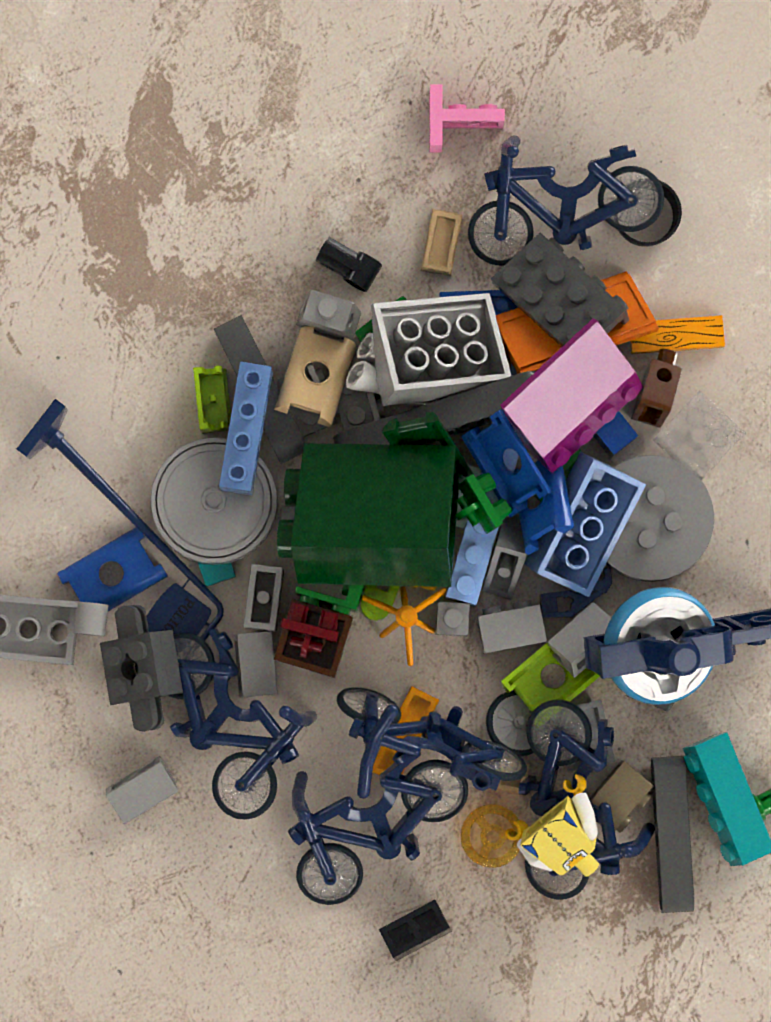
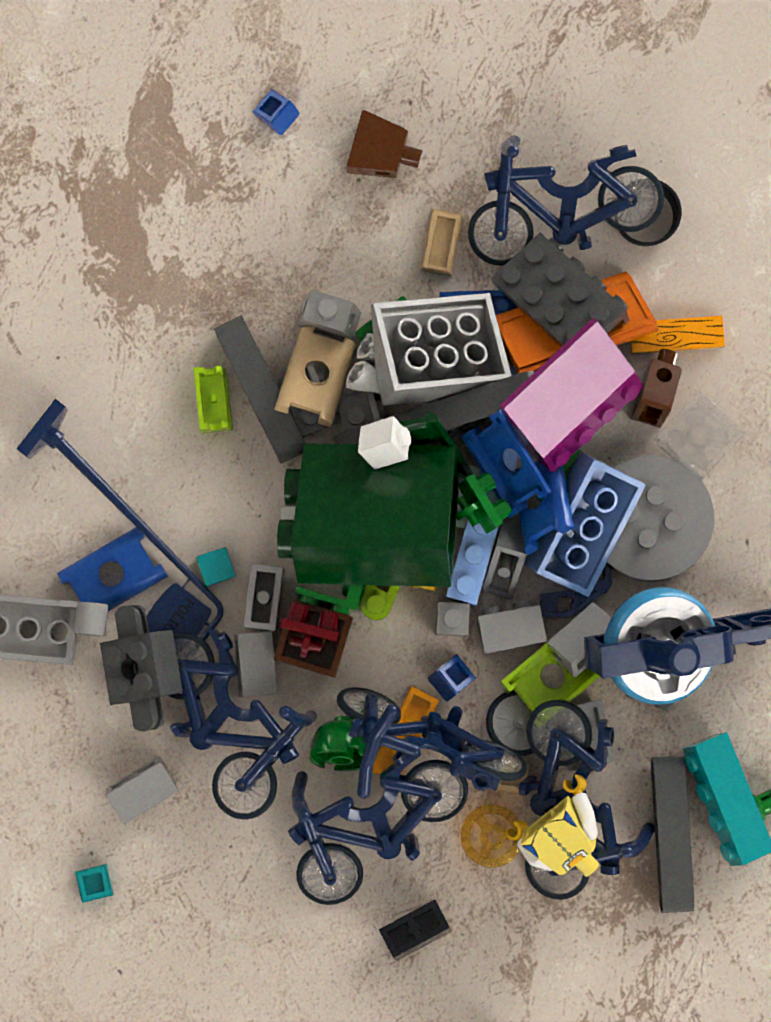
(94, 883): none -> teal tile
(201, 518): light grey brick -> none
(246, 428): medium blue brick -> none
(276, 112): none -> blue slope
(334, 745): none -> green cylinder
(356, 268): black piece -> none
(380, 148): none -> reddish brown torso
(384, 442): none -> white brick
(406, 617): light orange plant -> none
(451, 678): none -> blue slope
(458, 117): bright pink bracket -> none
(615, 435): blue brick -> none
(623, 792): dark tan brick -> none

